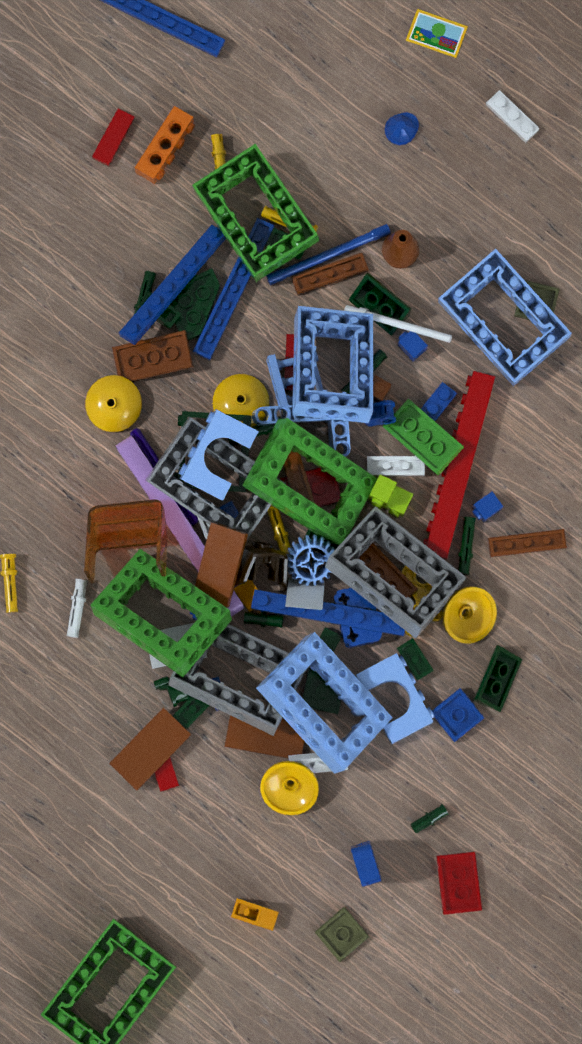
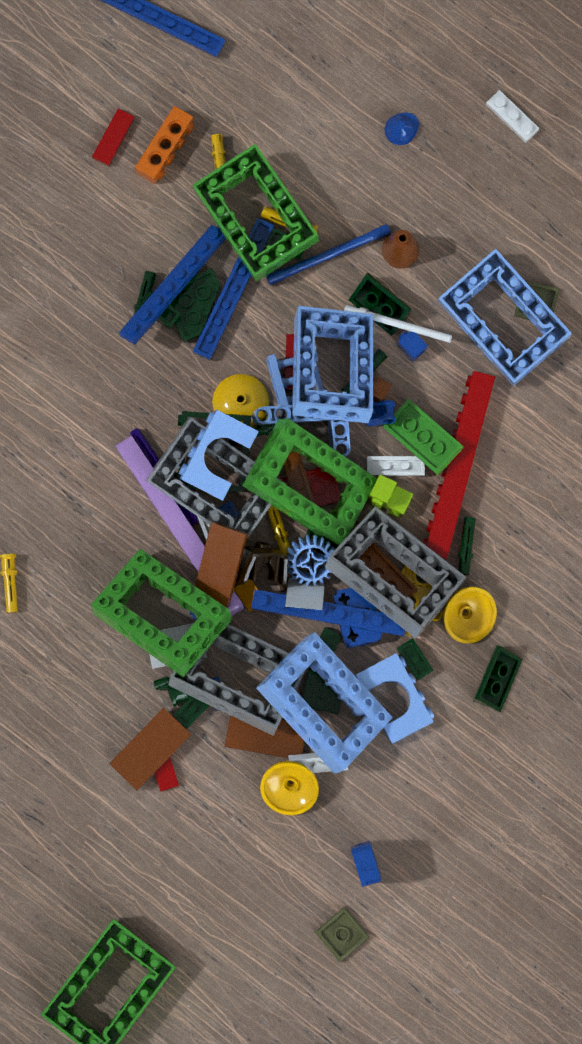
(77, 607): white pin -> none
(126, 403): yellow dish -> none
(126, 526): clear orange windscreen -> none
(153, 356): dark orange tile -> none
(254, 914): light orange slope -> none
(263, 619): dark green pin -> none
(330, 273): dark orange tile -> none
(429, 819): dark green axle -> none
(436, 33): sticker -> none
(439, 401): blue plate -> none
(457, 715): blue plate -> none
(459, 883): red tile -> none
(487, 507): blue brick -> none
(527, 543): dark orange tile -> none

